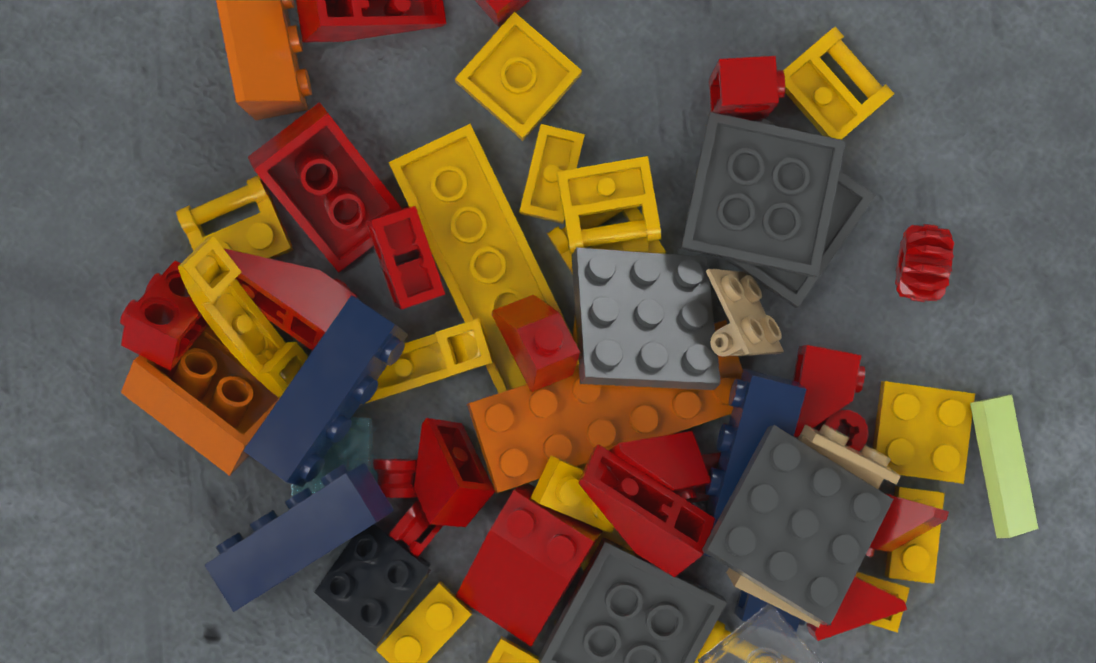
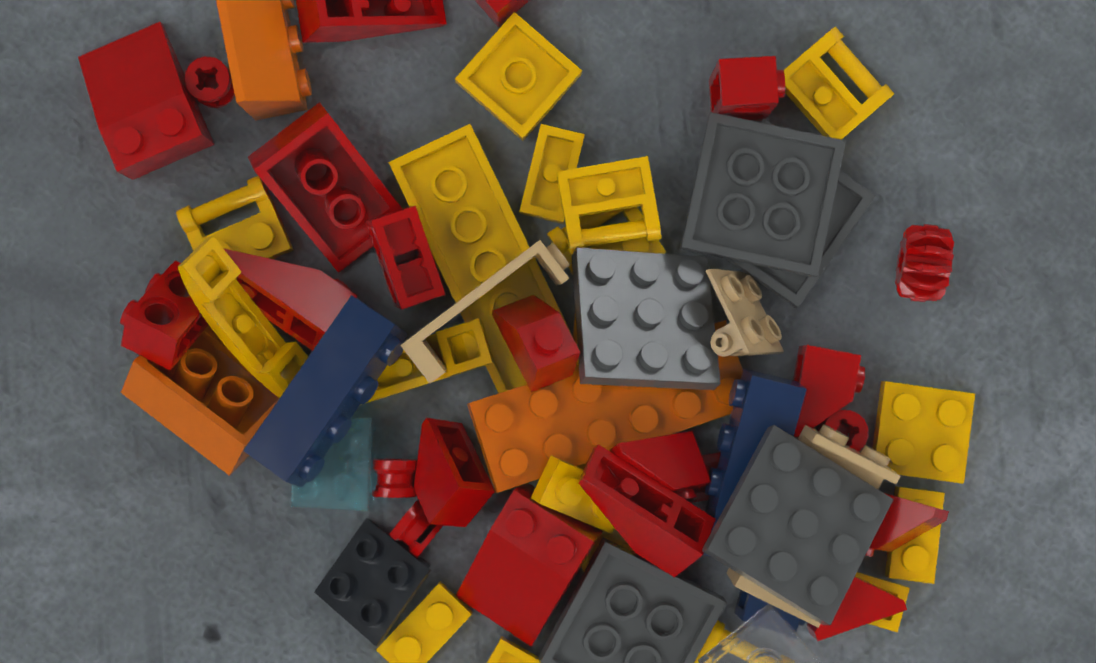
(143, 102): none -> red slope
(217, 90): none -> red wheel
(299, 536): dark blue brick -> none
(419, 349): none -> tan panel
(1004, 466): yellowish green tile -> none

